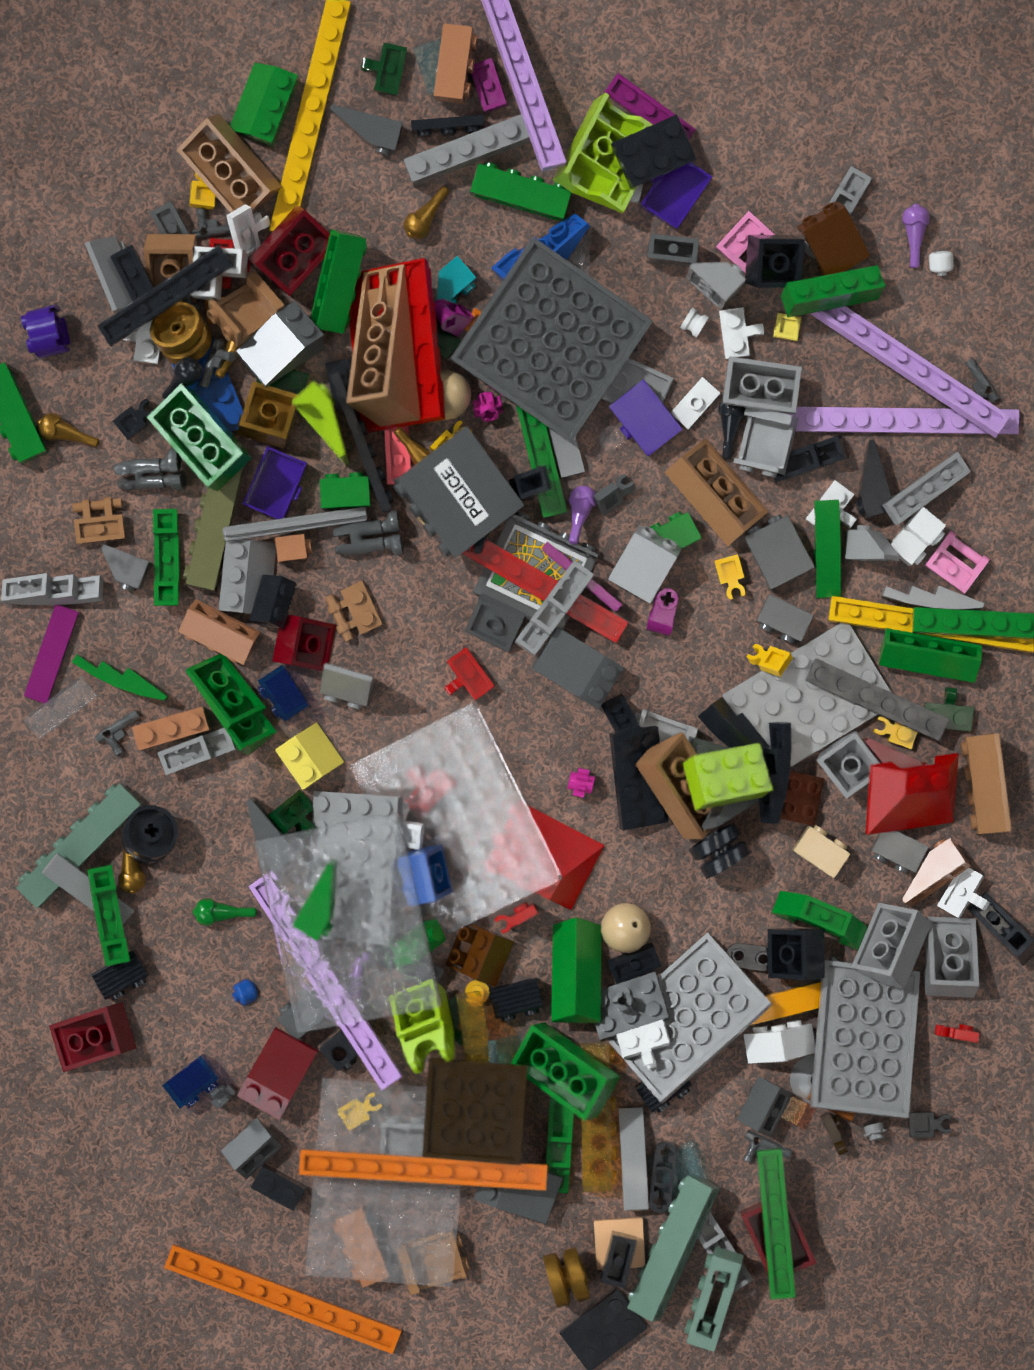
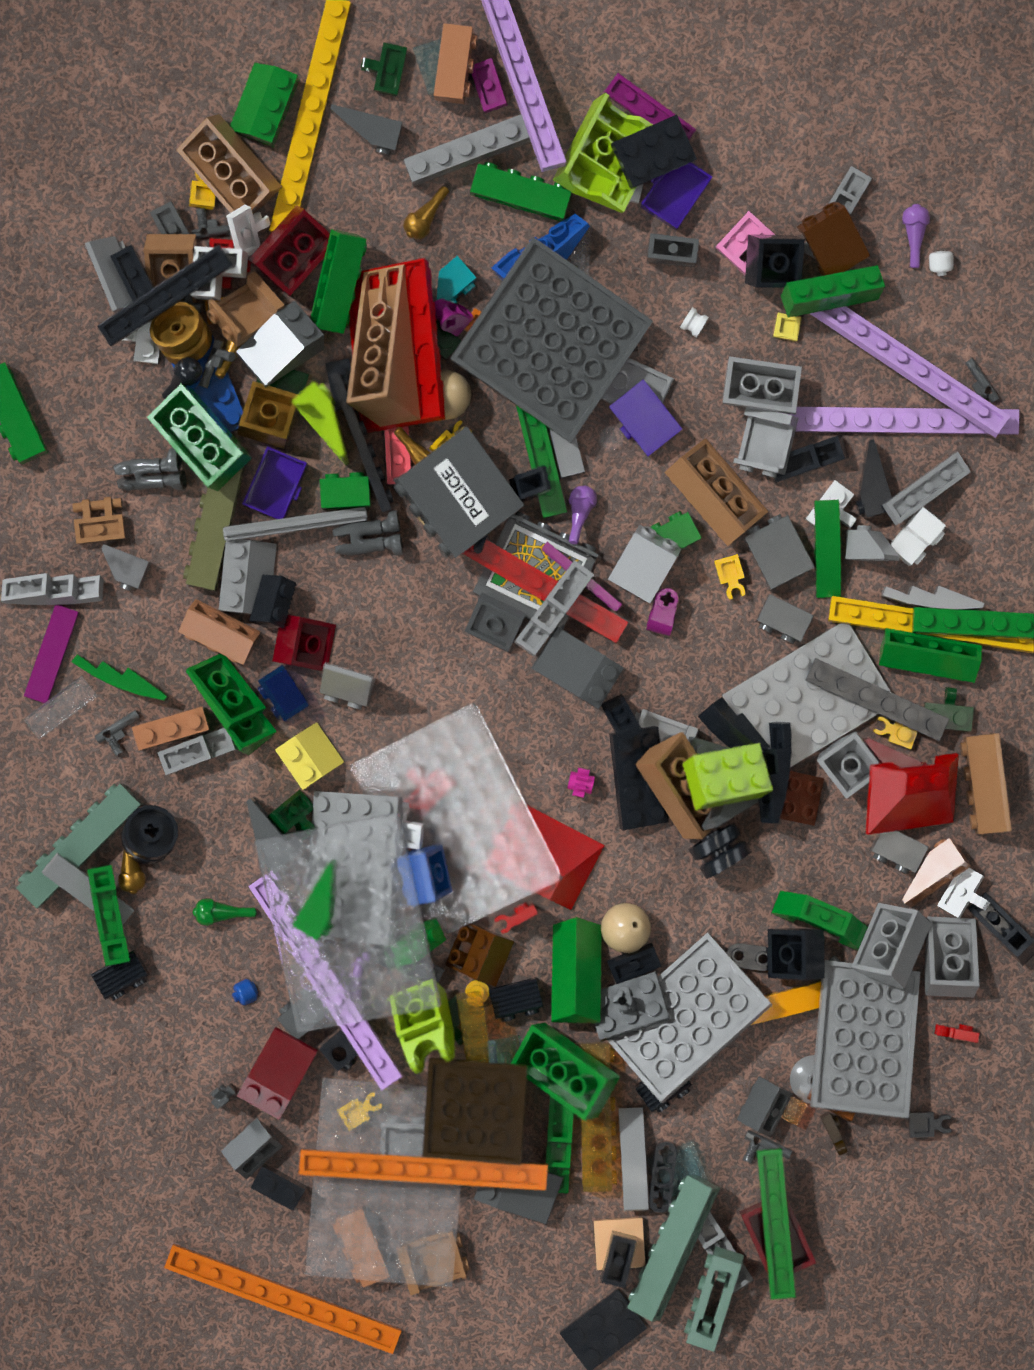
(46, 331): dark purple brick -> none
(53, 427): pearl gold piece -> none
(92, 1036): dark red slope -> none
(132, 420): black plate -> none
(166, 557): green slope -> none
(192, 1081): clear blue brick -> none
(293, 548): nougat brick -> none
(361, 608): medium nougat plate -> none
(447, 126): black plate -> none
(468, 675): red plate -> none
(487, 406): dark pink gear -> none
(566, 1277): pearl gold wheel -> none
(611, 496): dark grey plate -> none
(644, 1041): white plate -> none
(695, 403): white plate -> none
(717, 281): light grey slope -> none
(731, 419): black piece -> none
(736, 332): white plate -> none
(771, 661): yellow plate -> none
(779, 1042): white brick -> none
(821, 851): tan brick -> none
(875, 1131): light grey plate -> none
(953, 569): bright pink plate -> none

